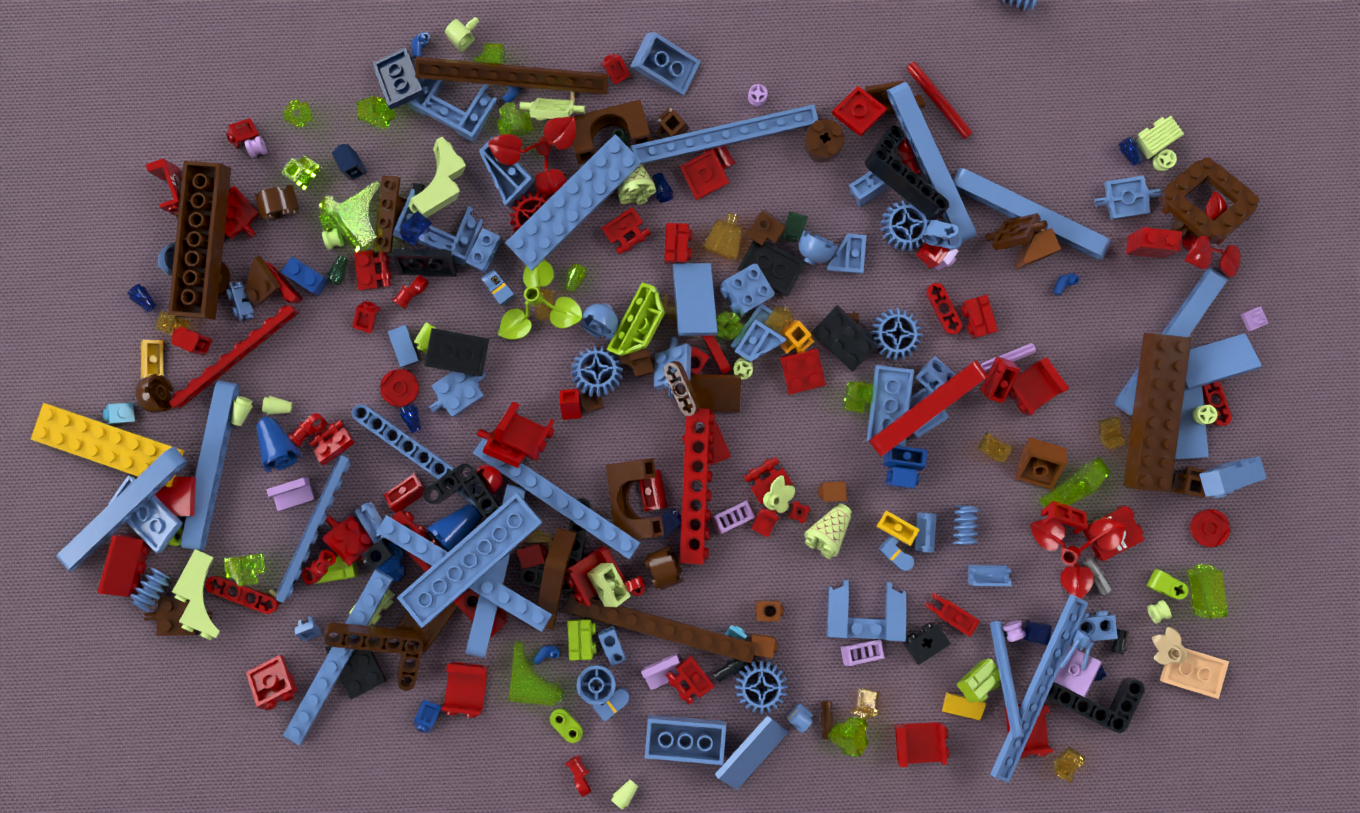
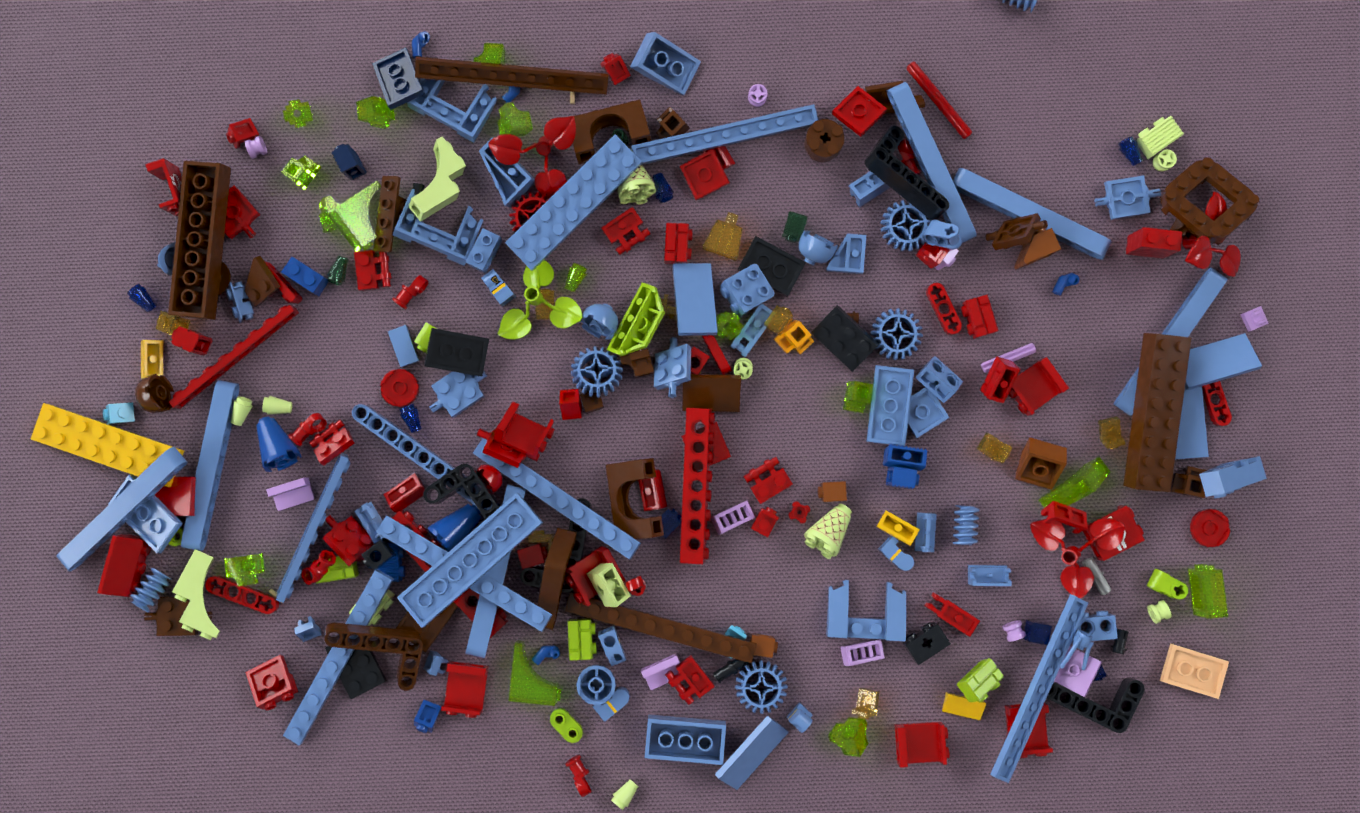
(277, 202): reddish brown brick -> none
(333, 238): yellowish green wheel -> none
(365, 316): red bracket -> none
(418, 221): clear blue brick -> none
(425, 262): black plate -> none
(433, 663): none -> medium blue tile
(461, 35): yellowish green piece -> none
(551, 108): yellowish green plate -> none
(664, 568): reddish brown brick -> none
(692, 399): reddish brown beam -> none
(758, 341): medium blue wing -> none
(760, 610): dark orange brick -> none
(766, 227): reddish brown brick -> none
(779, 495): yellowish green plate -> none
(802, 371): red plate -> none
(826, 718): reddish brown axle -> none
(928, 408): red beam -> none
(1006, 679): medium blue axle -> none
(1068, 763): clear yellow bracket -> none
(1167, 647): tan plate -> none
(1209, 414): yellowish green wheel -> none

